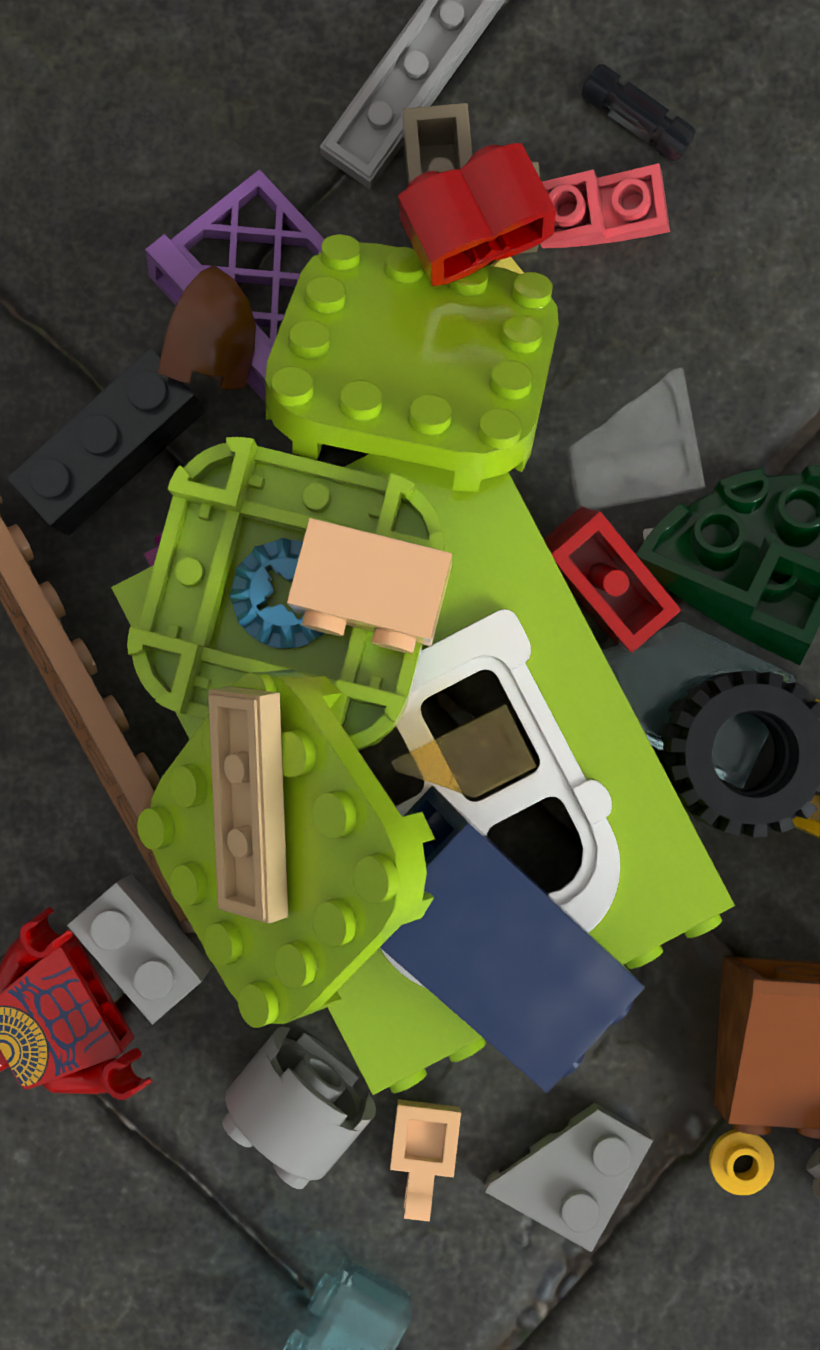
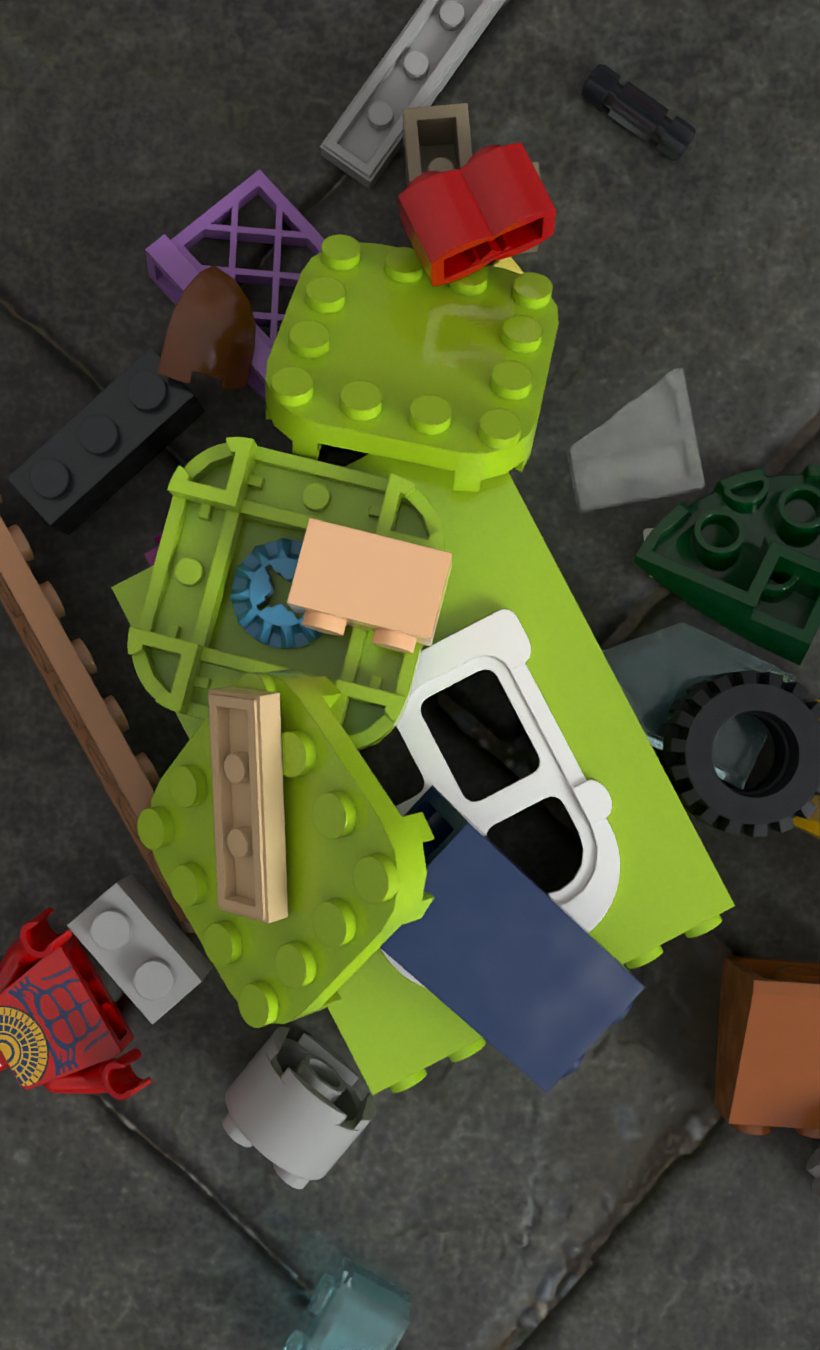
(424, 1147): light nougat plate -> none
(471, 756): clear yellow tile -> none
(575, 1175): light grey wing -> none
(607, 207): coral slope -> none
(610, 579): red brick -> none
(728, 1149): yellow plate -> none

